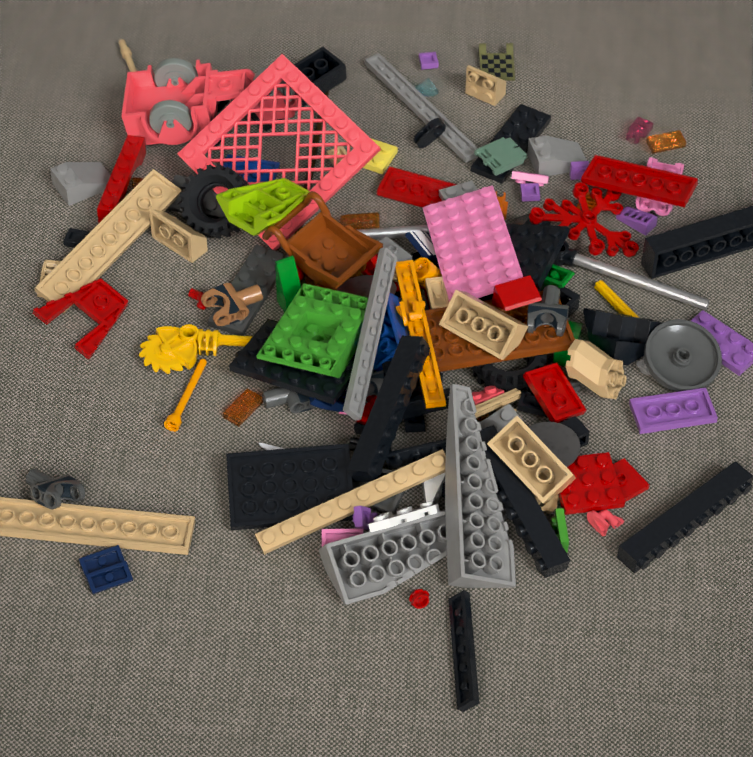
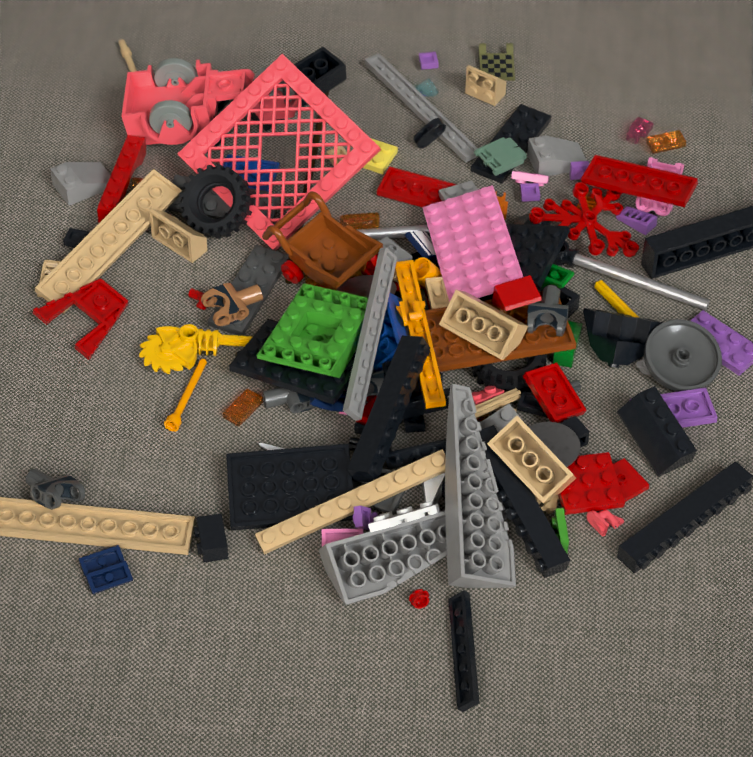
(212, 538): none -> black brick
(260, 204): lime wedge -> none
(286, 281): green slope -> none
(595, 369): tan brick -> none
(657, 431): none -> black slope

